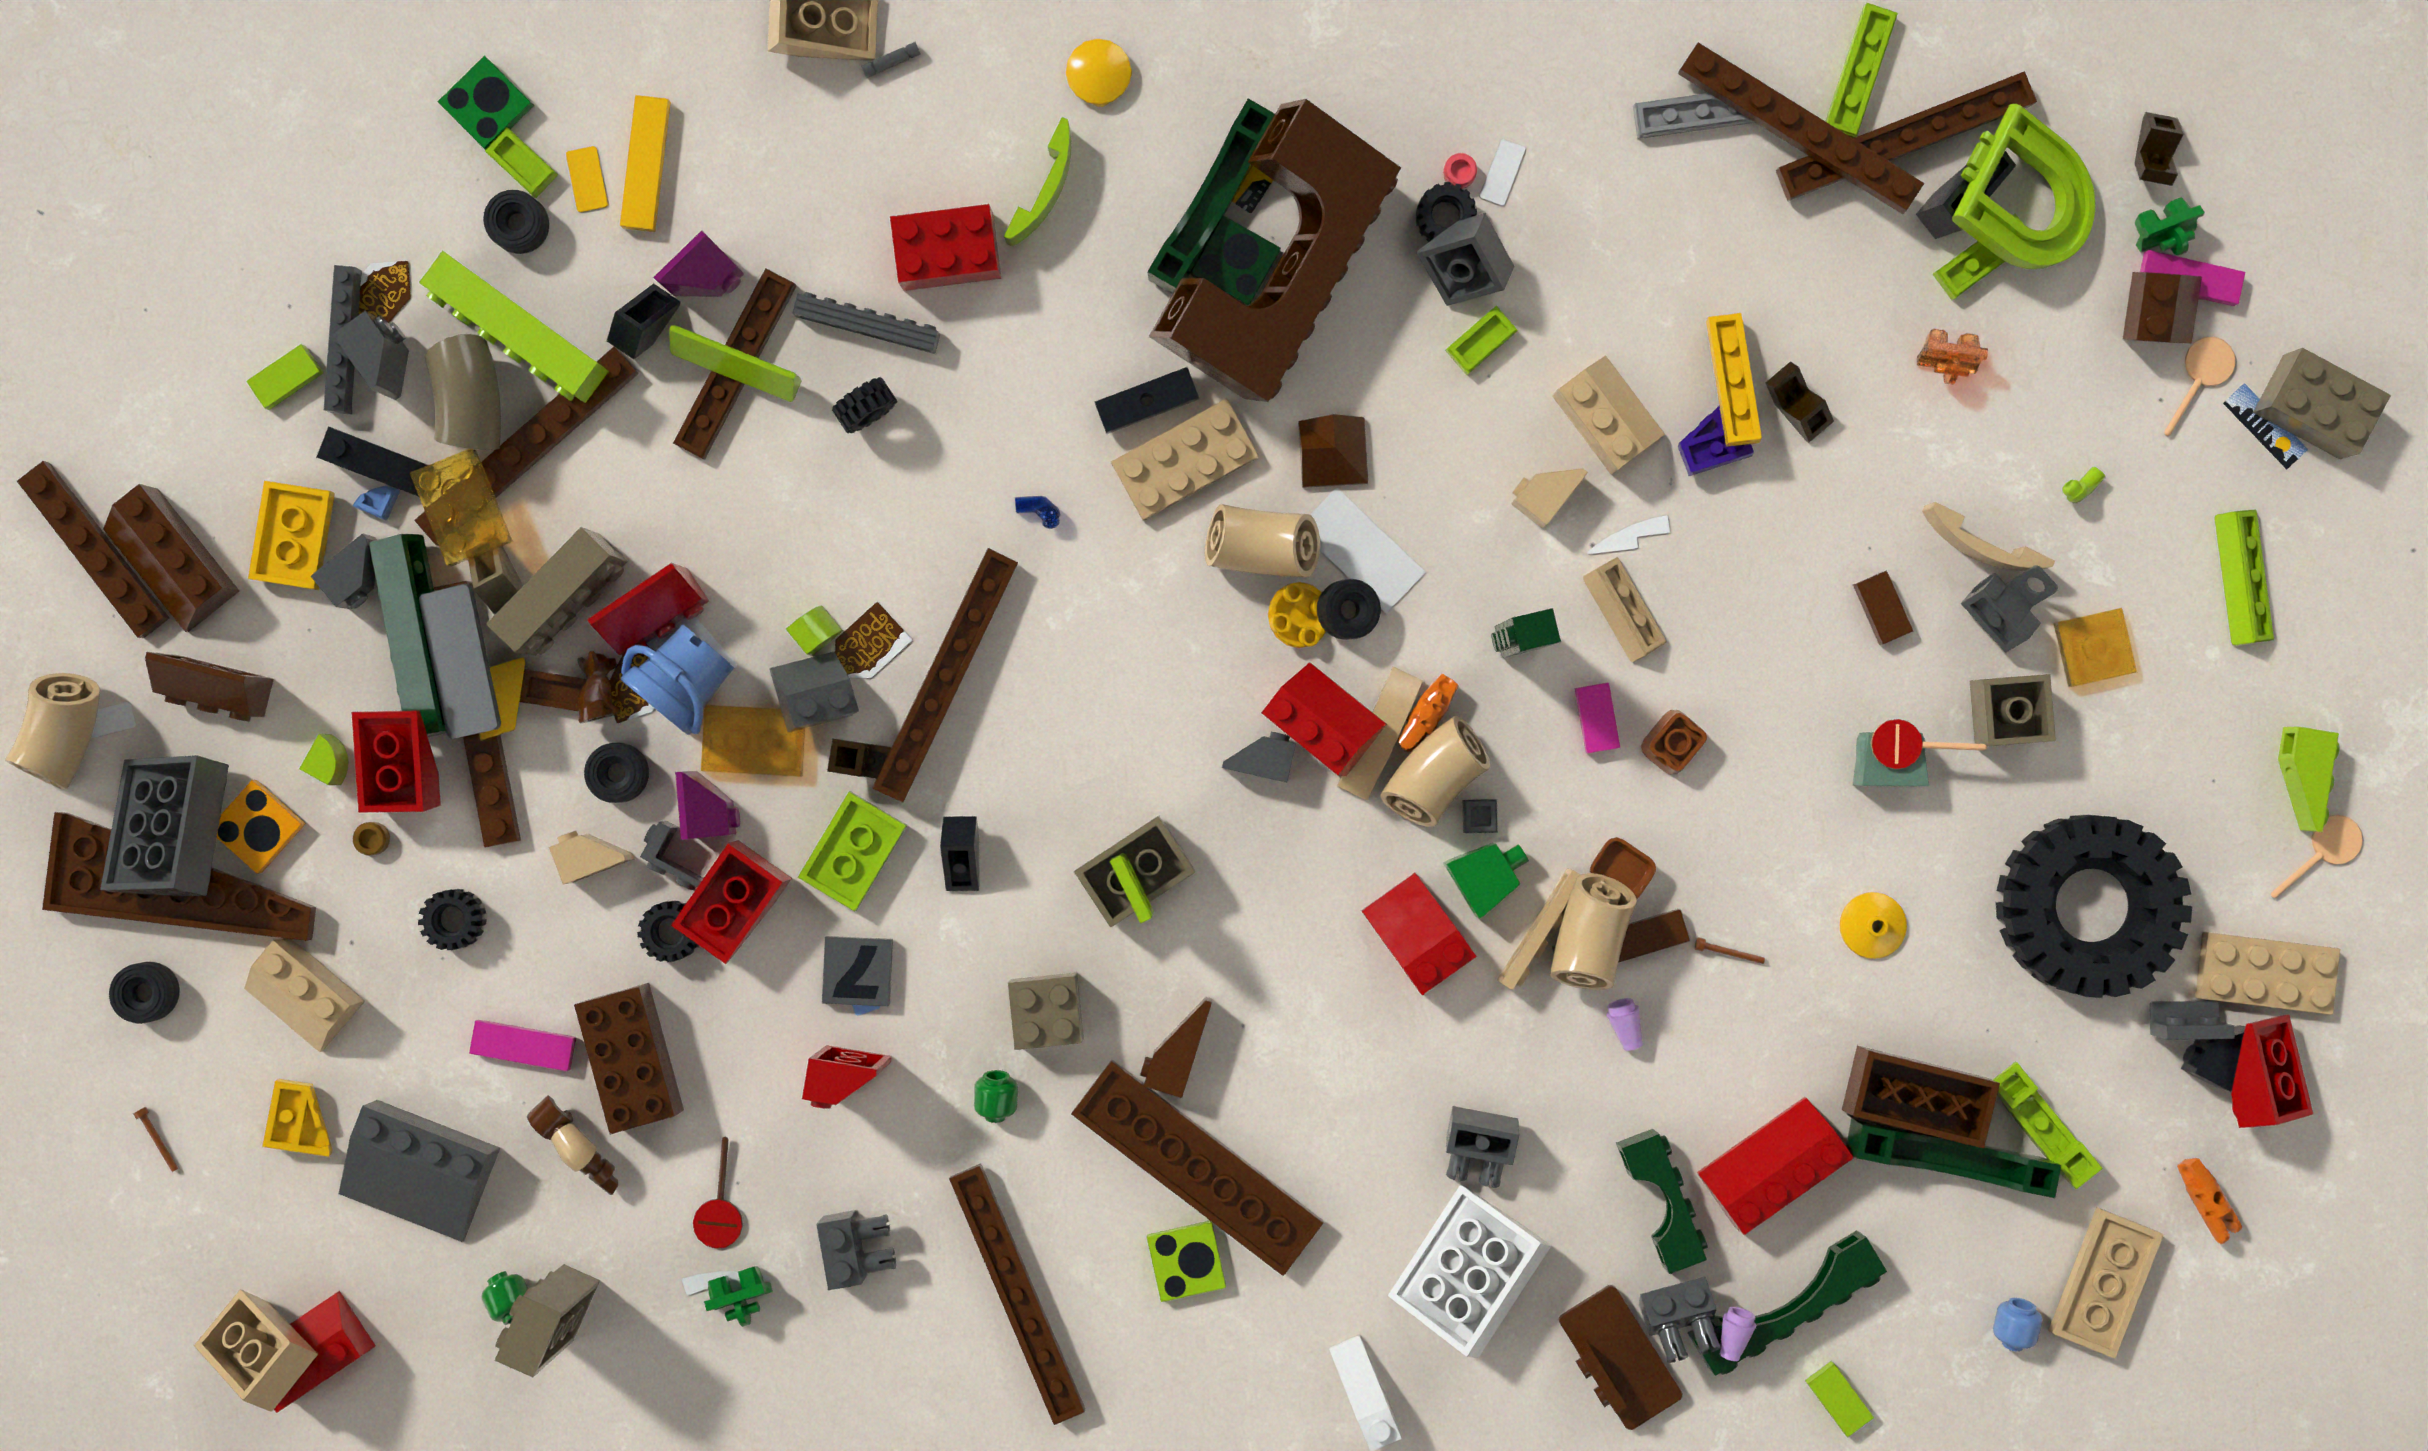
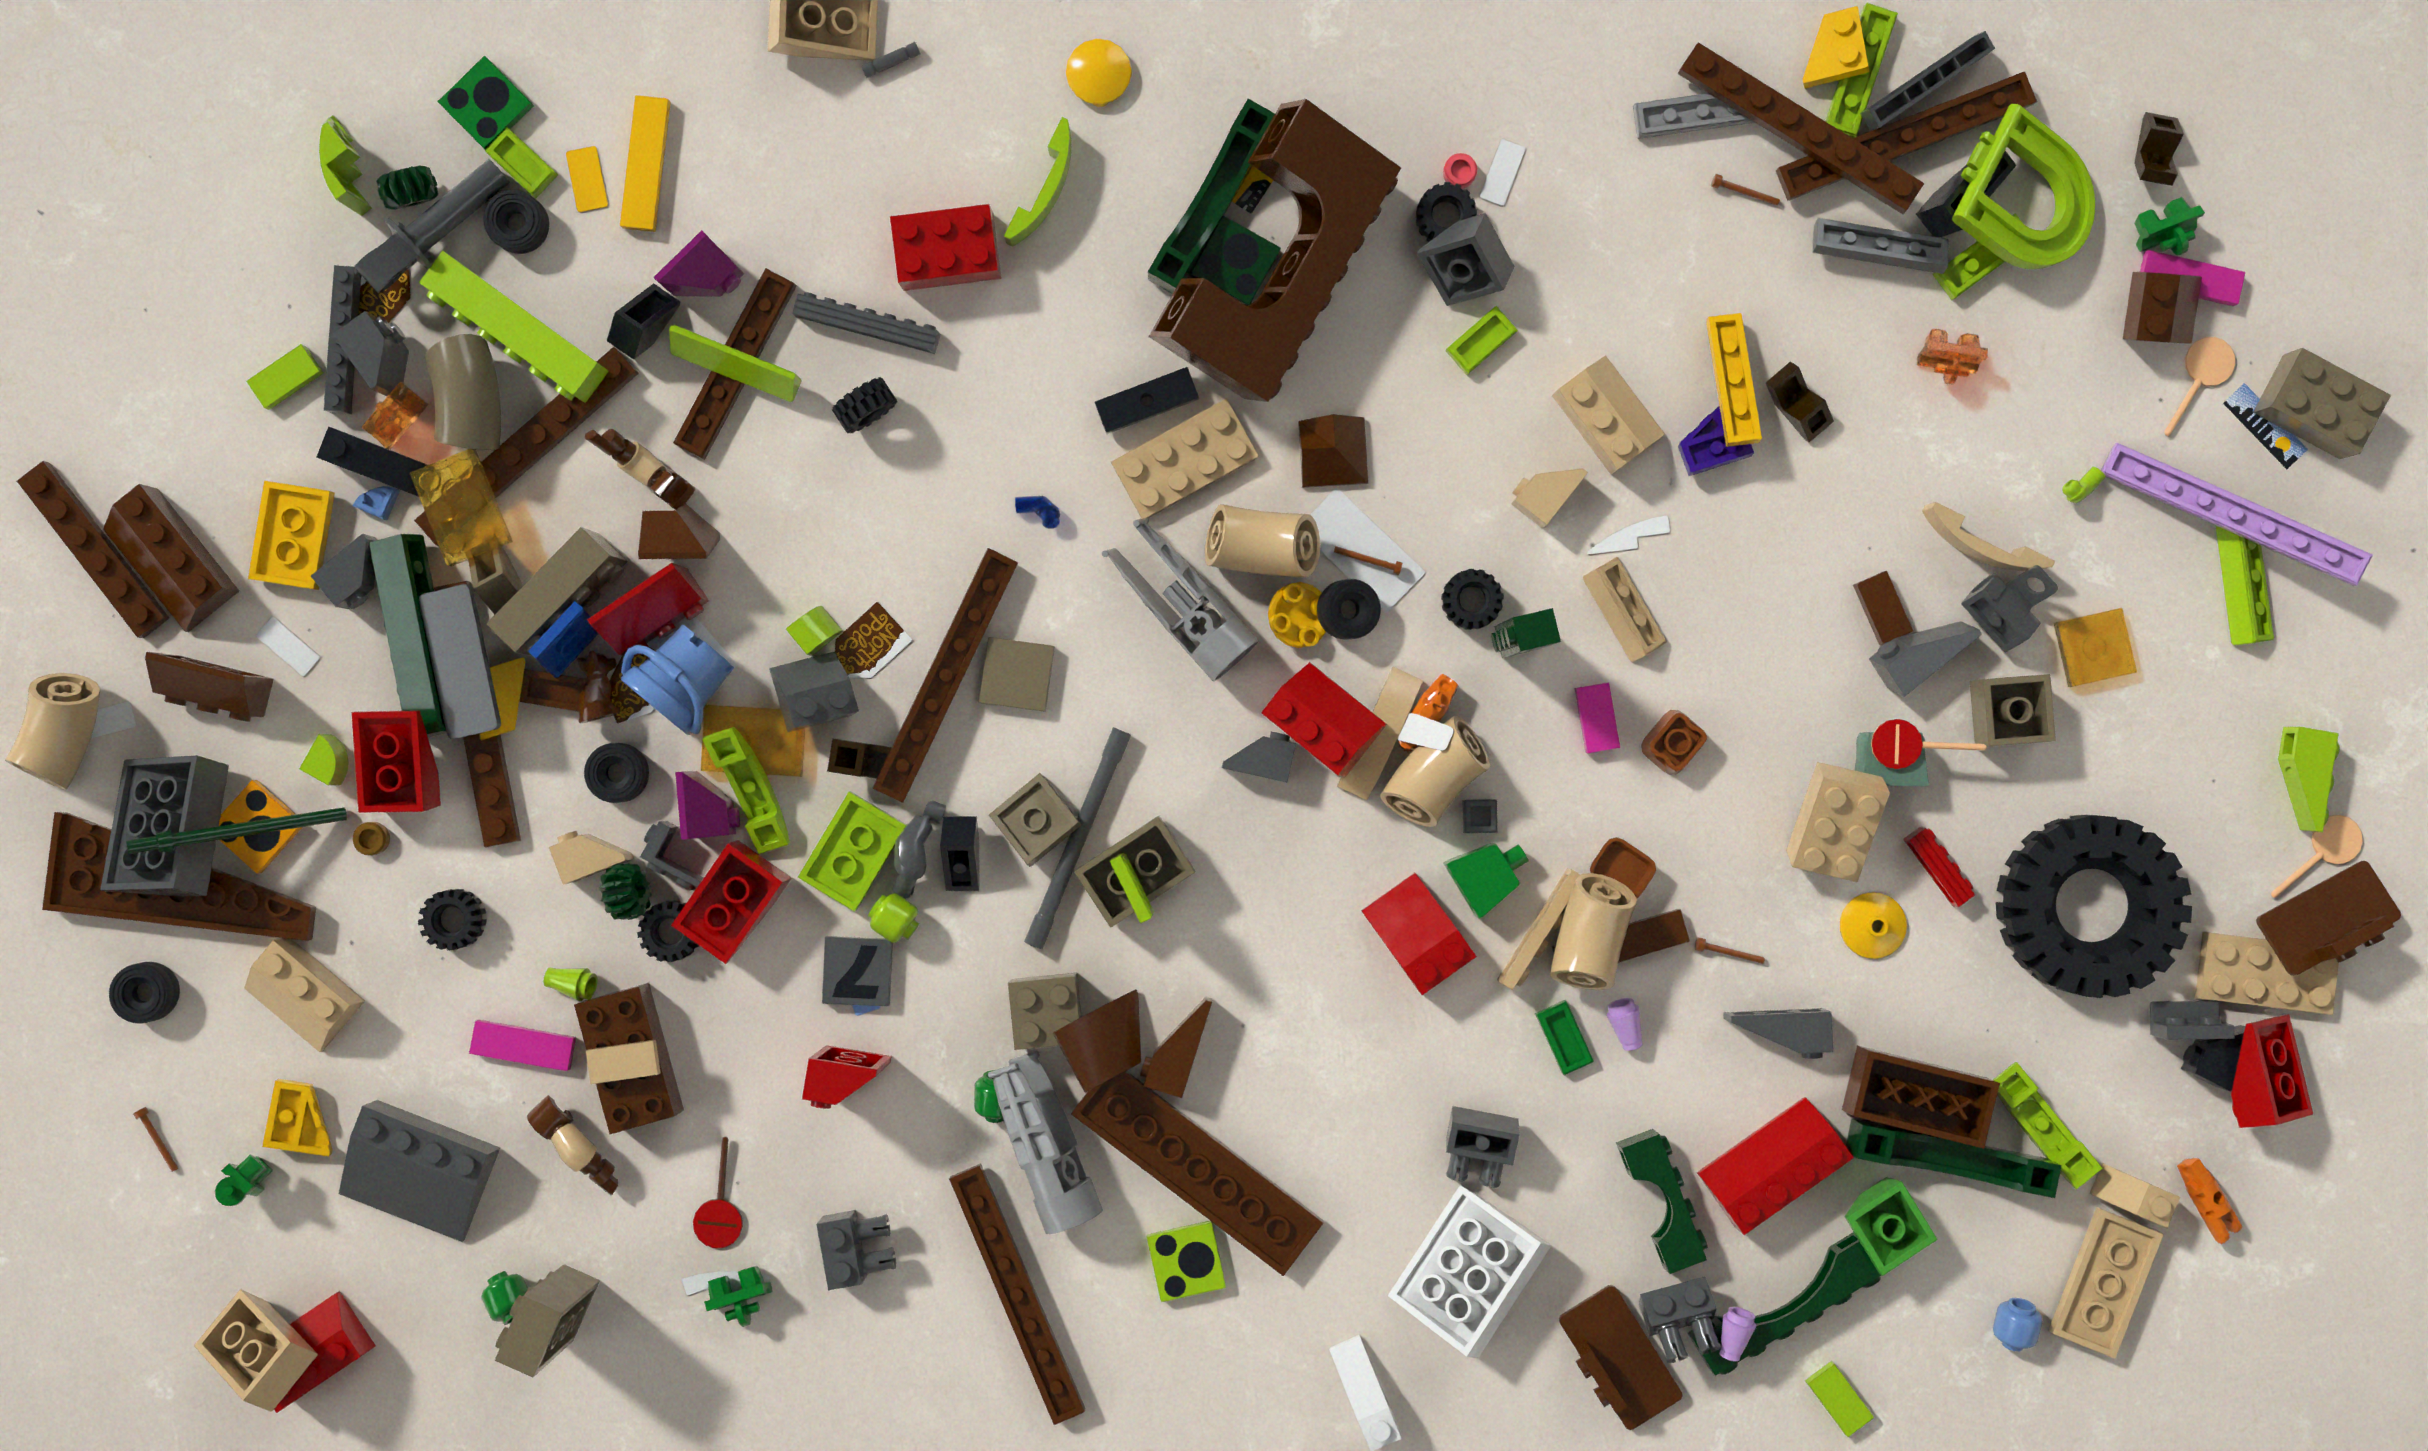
(166, 841): none -> dark green bar
(243, 1181): none -> green hips
(288, 646): none -> white sticker
(338, 165): none -> lime slope
(395, 415): none -> clear orange hips
(407, 187): none -> dark green gear
(411, 243): none -> dark grey piece
(564, 640): none -> blue tile
(575, 983): none -> lime cone
(623, 1061): none -> tan tile
(625, 891): none -> dark green gear
(643, 467): none -> reddish brown piece
(676, 535): none -> reddish brown slope
(751, 787): none -> lime slope
(893, 917): none -> lime head
(910, 851): none -> dark grey arm
(1016, 674): none -> dark tan tile
(1035, 820): none -> dark tan tile
(1044, 918): none -> dark grey piece
(1044, 1145): none -> light grey piece
(1103, 1041): none -> reddish brown slope
(1220, 644): none -> light grey piece
(1396, 567): none -> dark orange piece
(1426, 732): none -> white sticker
(1491, 592): none -> black tyre
(1564, 1037): none -> green tile
(1718, 181): none -> dark orange piece
(1797, 1029): none -> dark grey slope
(1837, 49): none -> yellow wing
(1837, 821): none -> tan brick
(1880, 245): none -> dark grey plate
(1889, 1224): none -> bright green slope
(1916, 656): none -> dark grey slope
(1927, 81): none -> dark grey piece
(1939, 867): none -> red piece
(2135, 1195): none -> tan slope
(2236, 514): none -> lavender tile
(2330, 919): none -> reddish brown bracket

